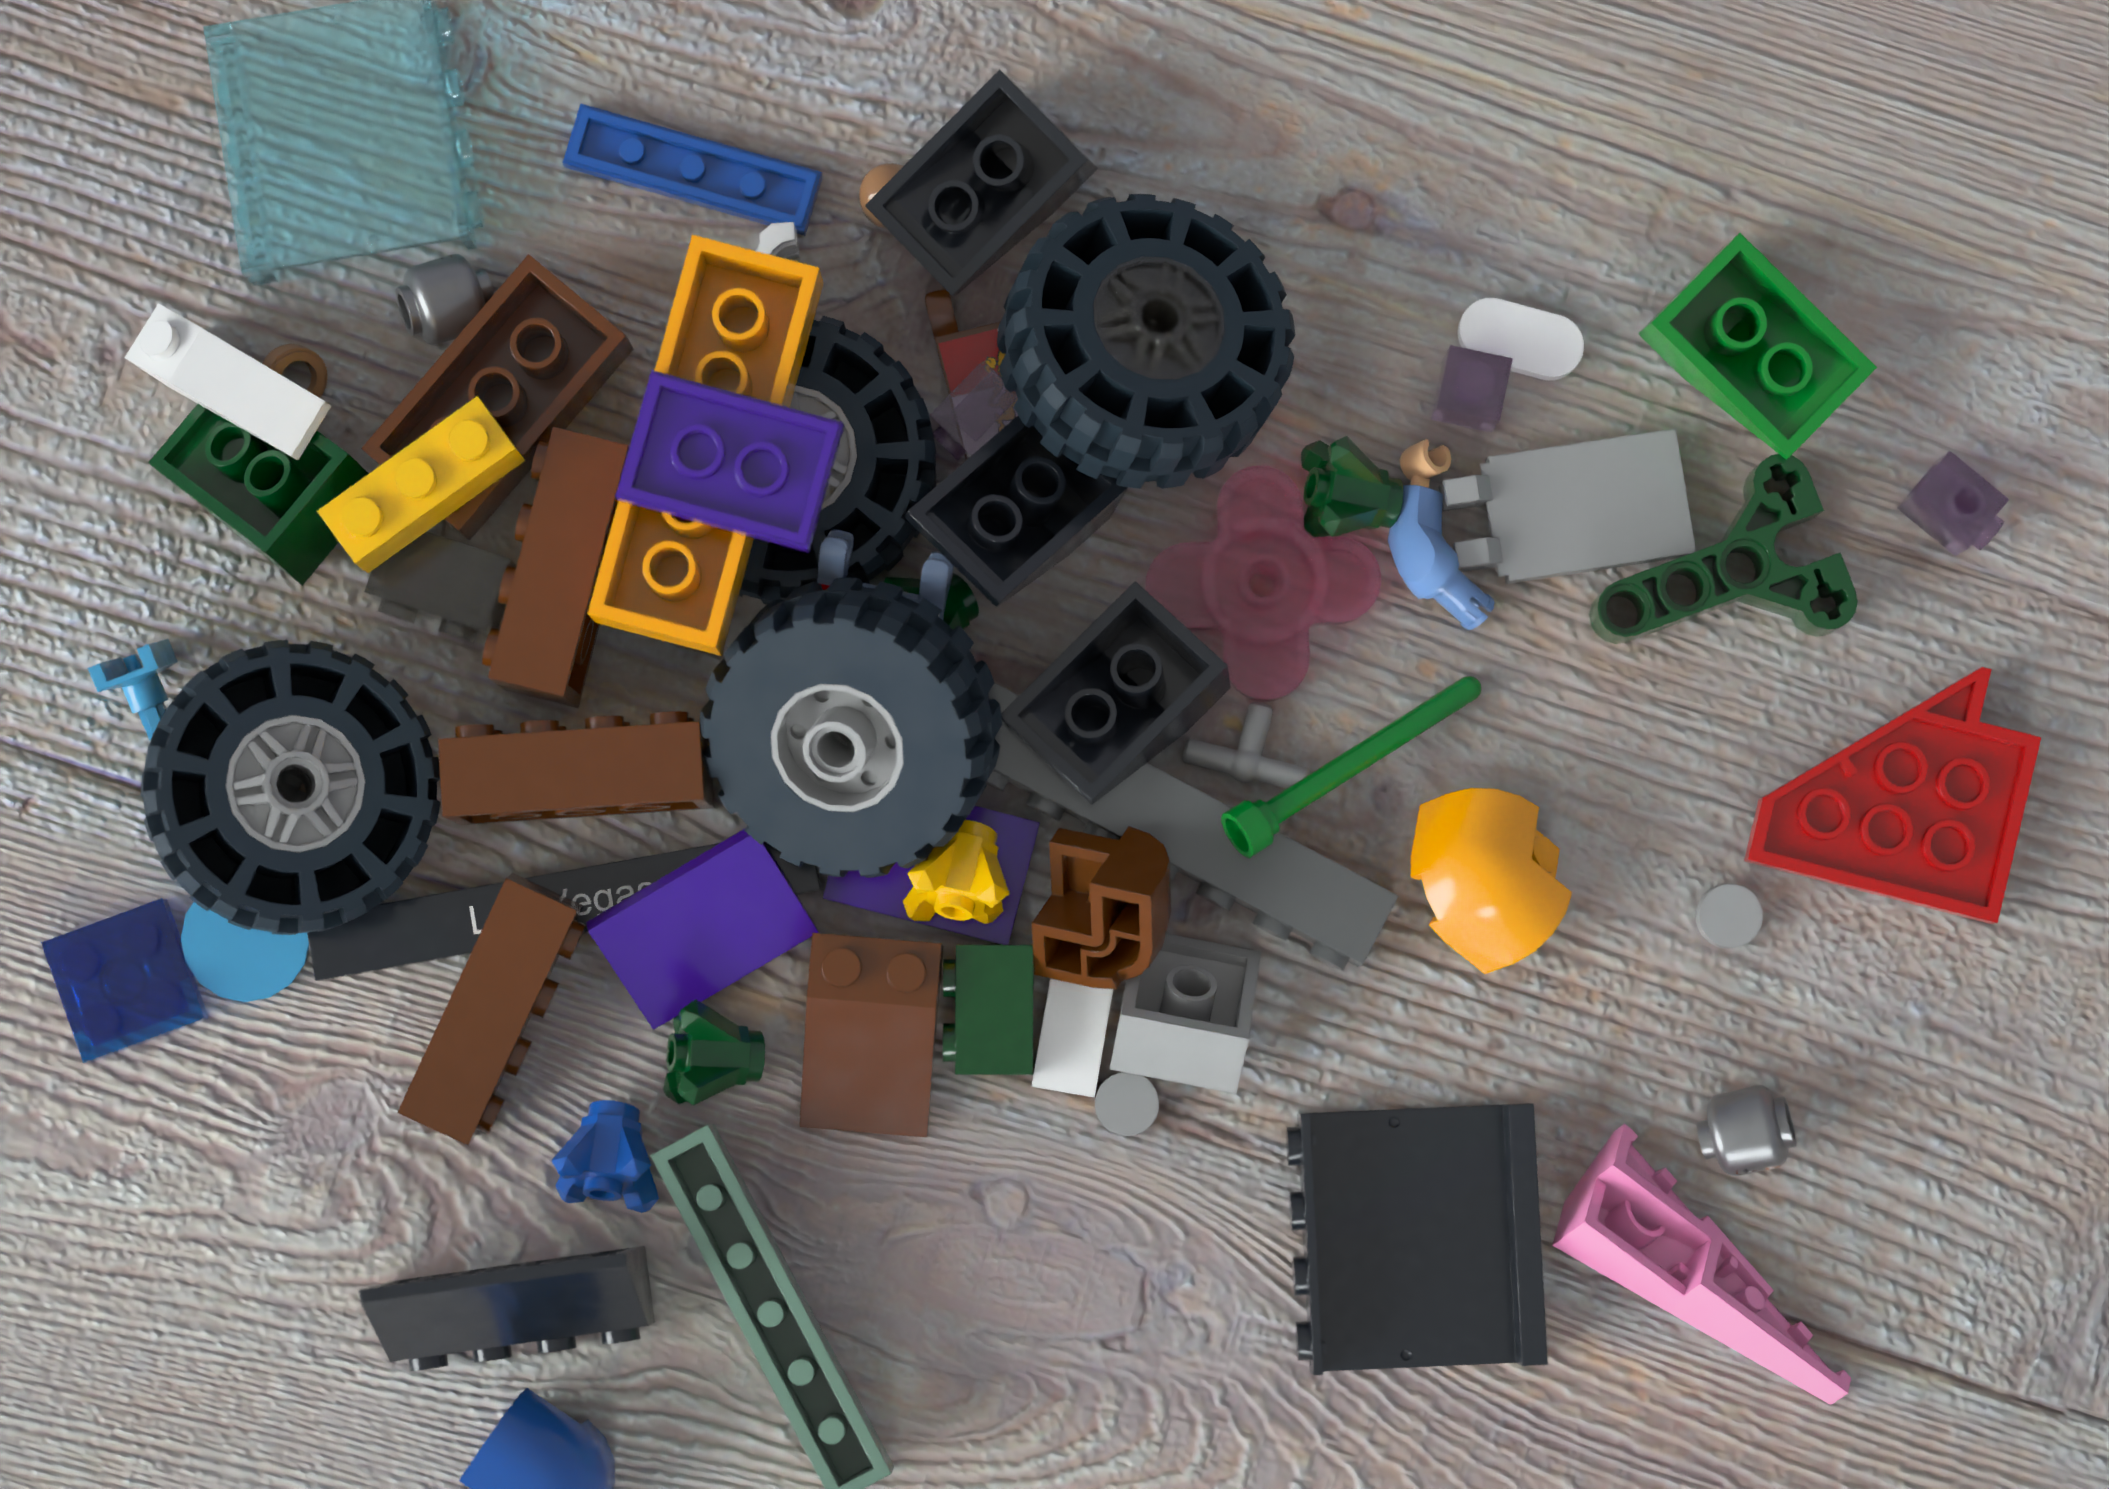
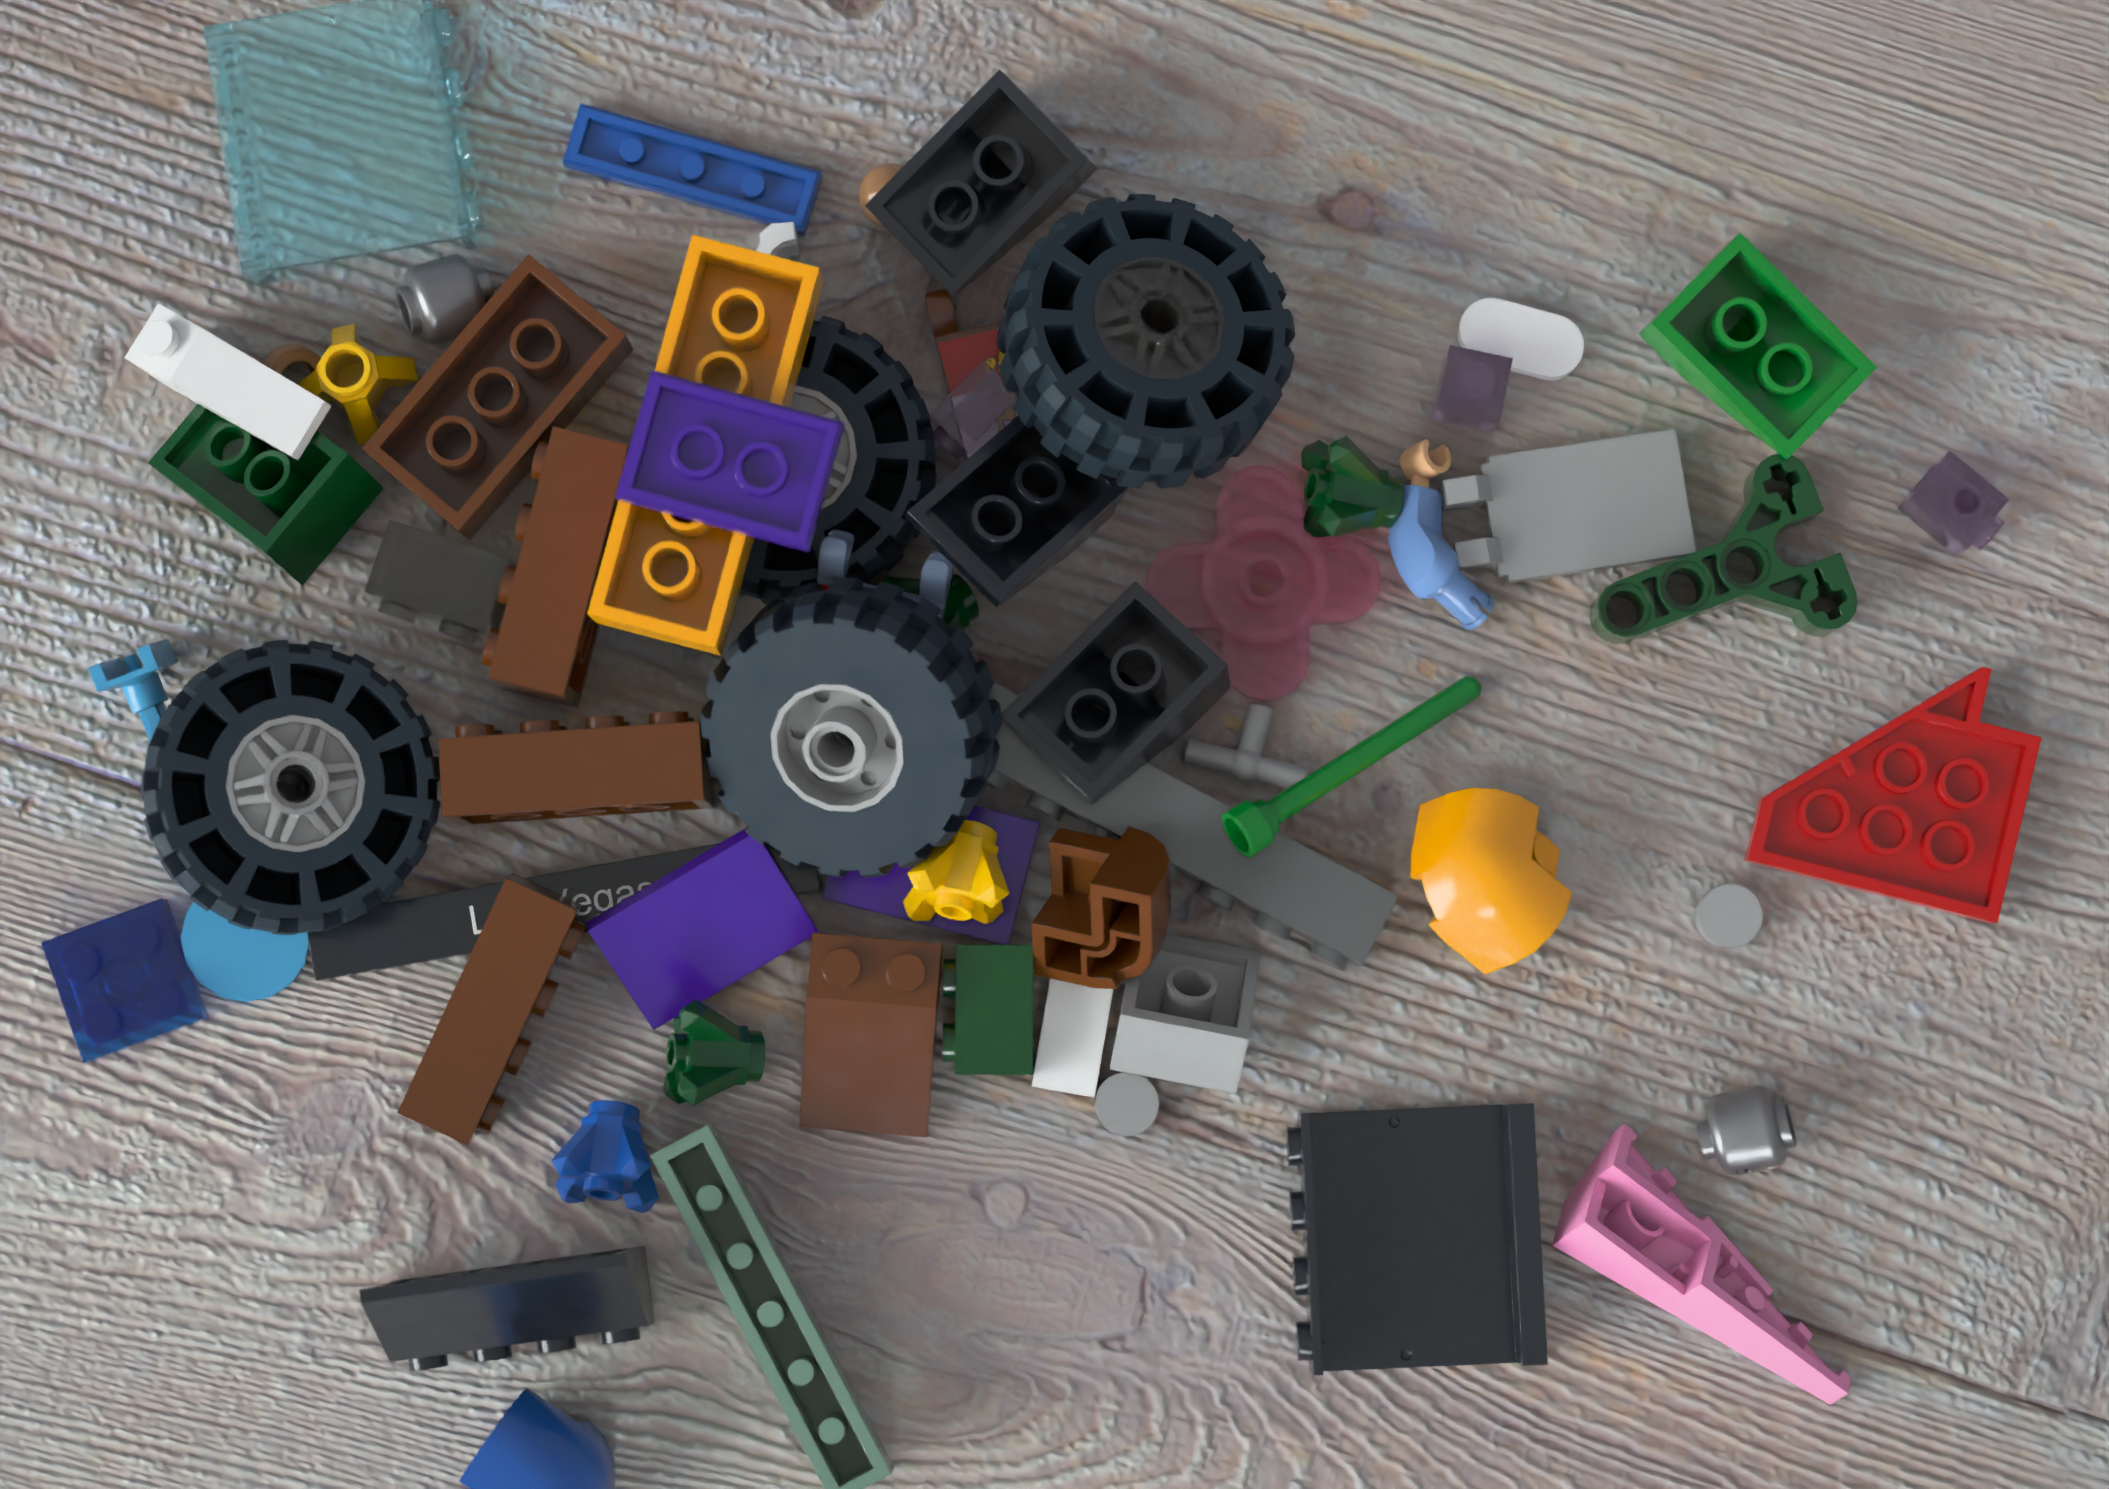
(357, 379): none -> yellow rock
(421, 485): yellow brick -> none

